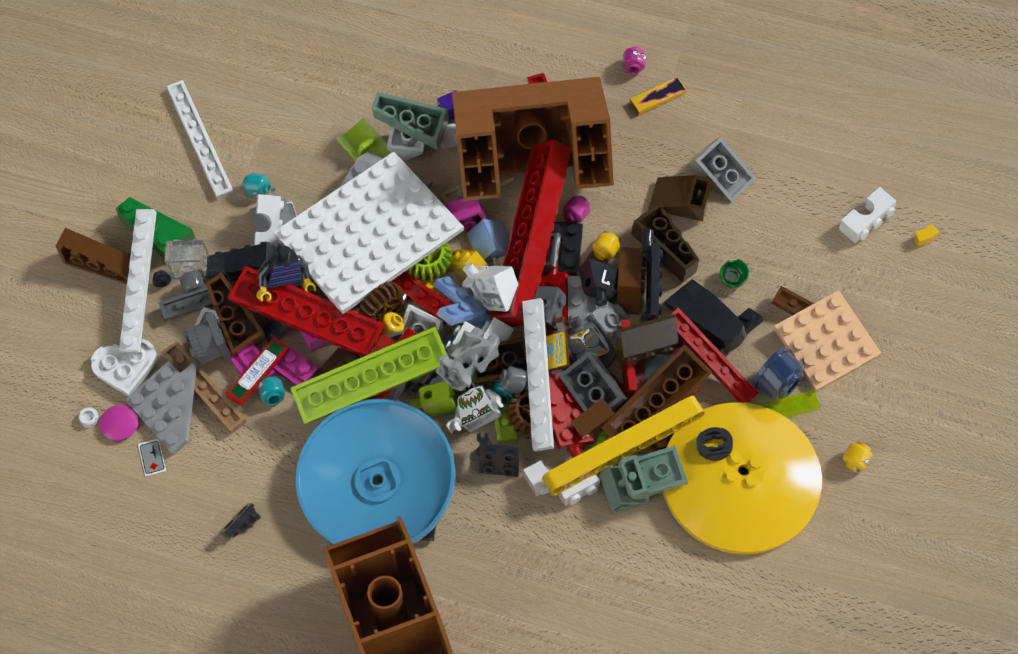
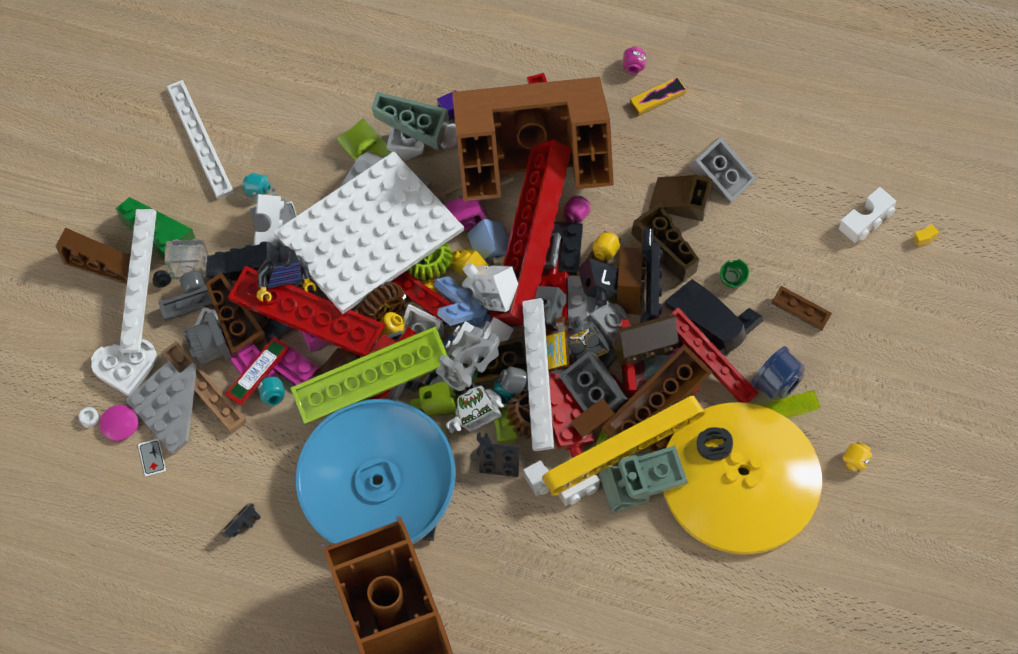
(827, 340): light nougat plate -> none

